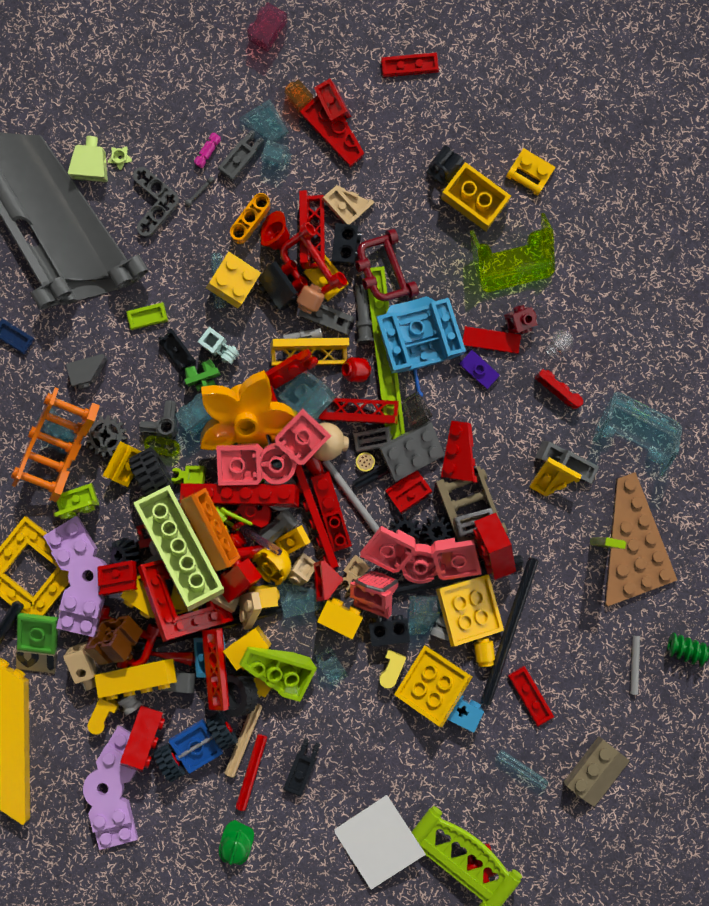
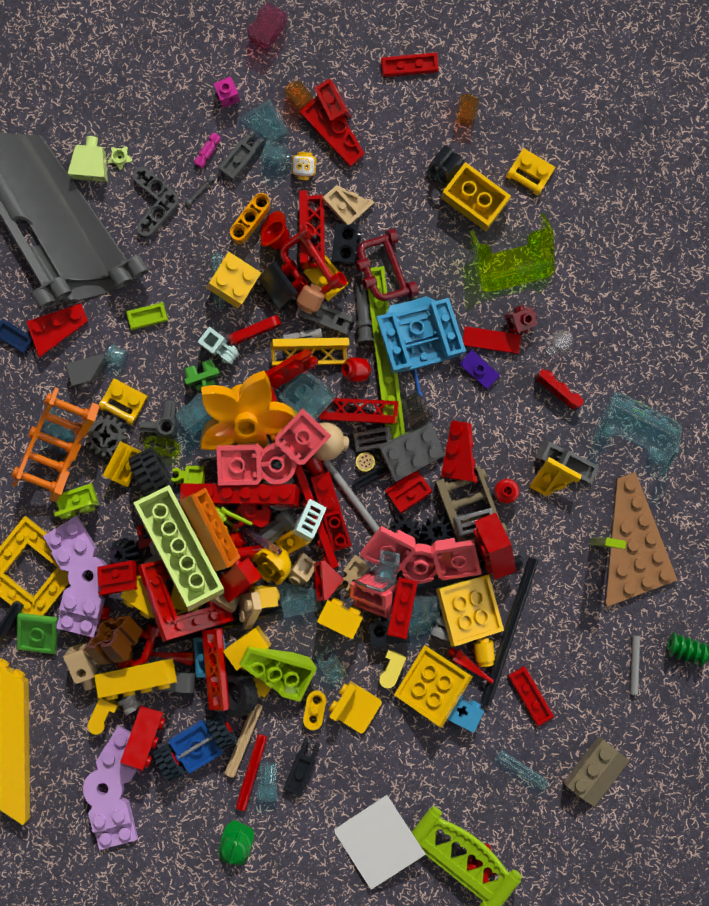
(36, 661): dark tan slope -> none
(55, 327): none -> red wing
(116, 355): none -> clear light blue wheel
(125, 395): none -> yellow plate
(176, 350): black hinge -> none
(225, 90): none -> dark pink brick
(257, 328): none -> red beam
(267, 784): none -> clear light blue piece
(303, 533): none -> light aqua slope
(304, 165): none -> head
(314, 709): none -> yellow plate
(354, 707): none -> yellow bracket
(387, 566): none -> clear light blue brick
(402, 608): none -> red tile
(461, 659): none -> red piece
(467, 109): none -> clear orange brick
(502, 496): none -> red head

